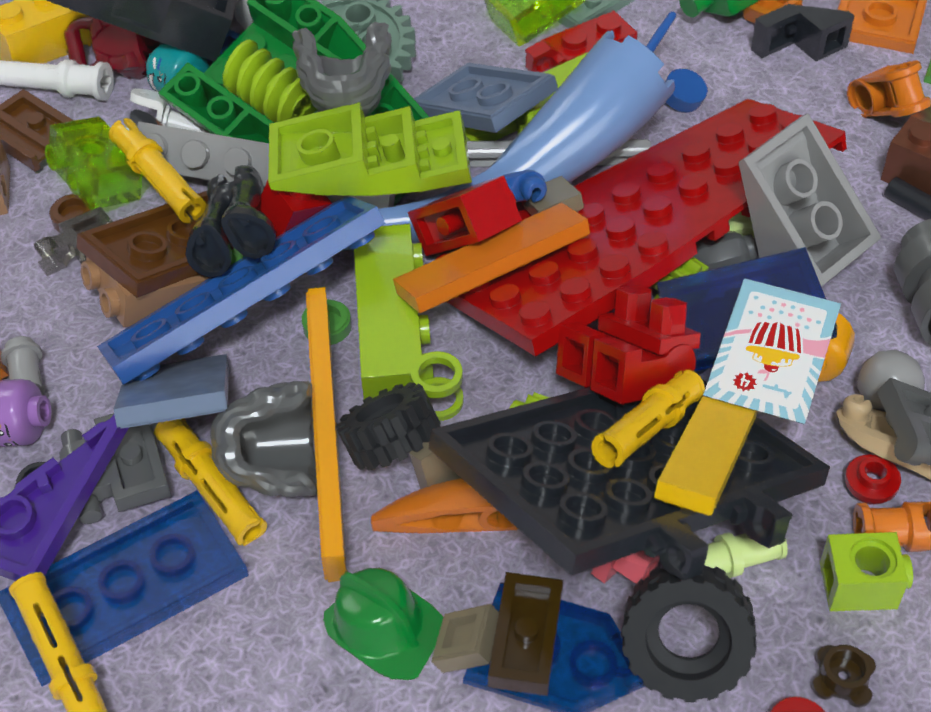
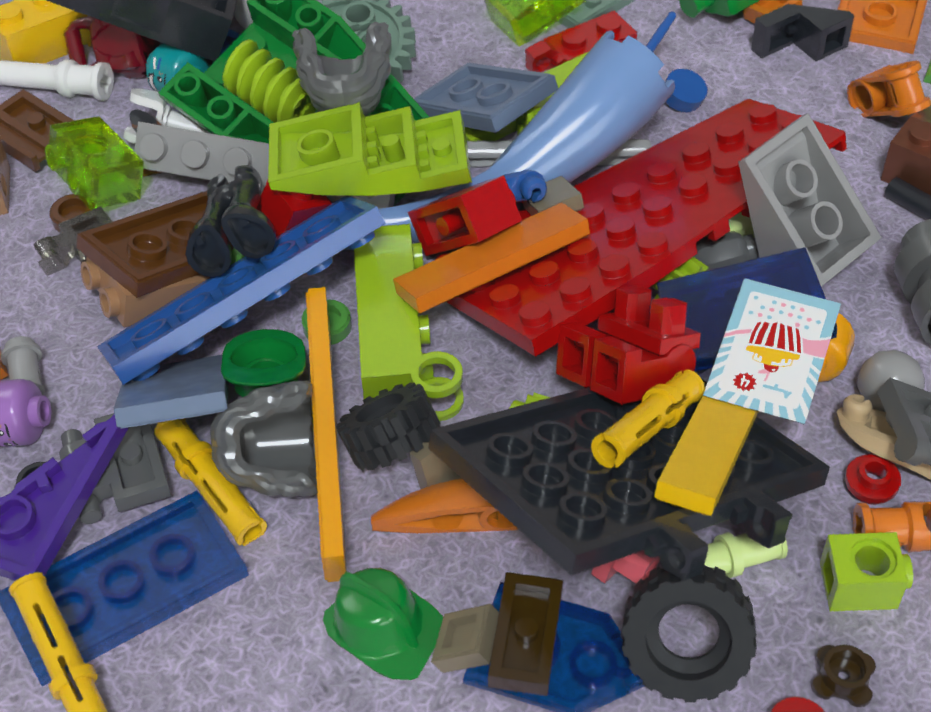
(146, 159): yellow pin -> none
(262, 359): none -> green piece

